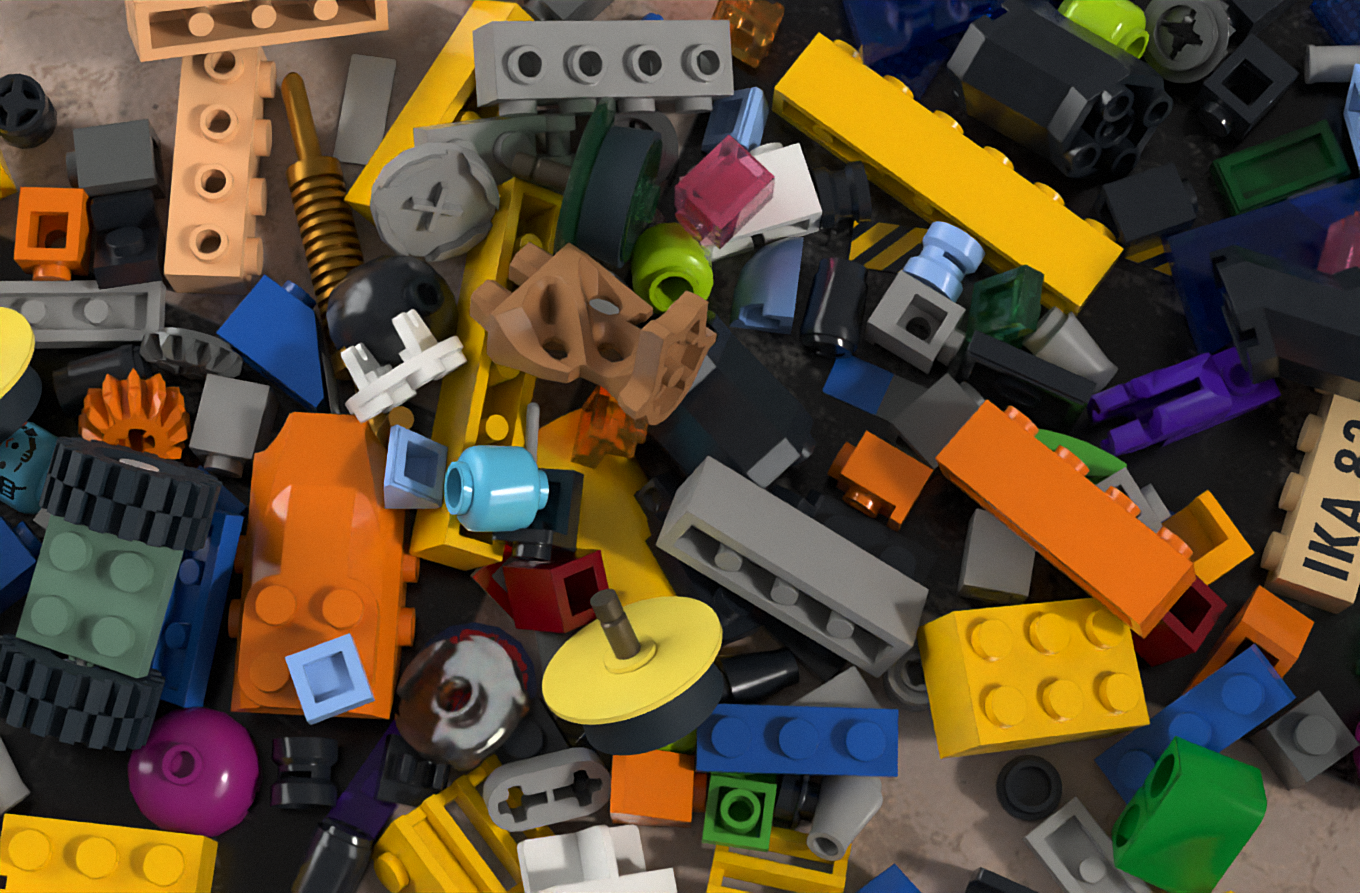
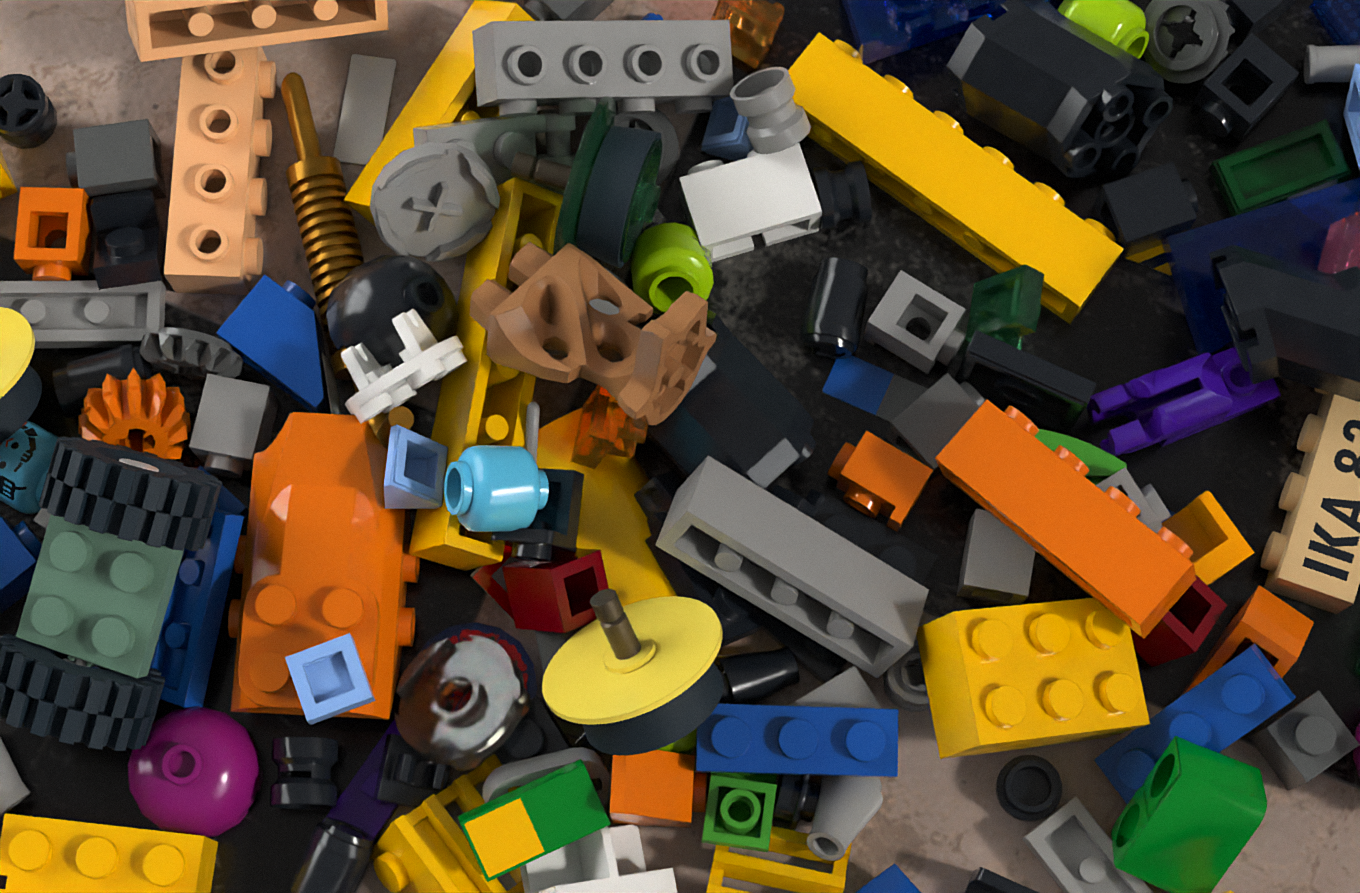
(534, 820): none -> green tile
(722, 193): clear pink brick -> none
(768, 288): medium blue brick -> none
(770, 110): none -> light grey wheel
(885, 245): sticker -> none
(914, 67): clear blue tile -> none
(945, 259): light blue wheel -> none
(1068, 345): light grey cone -> none

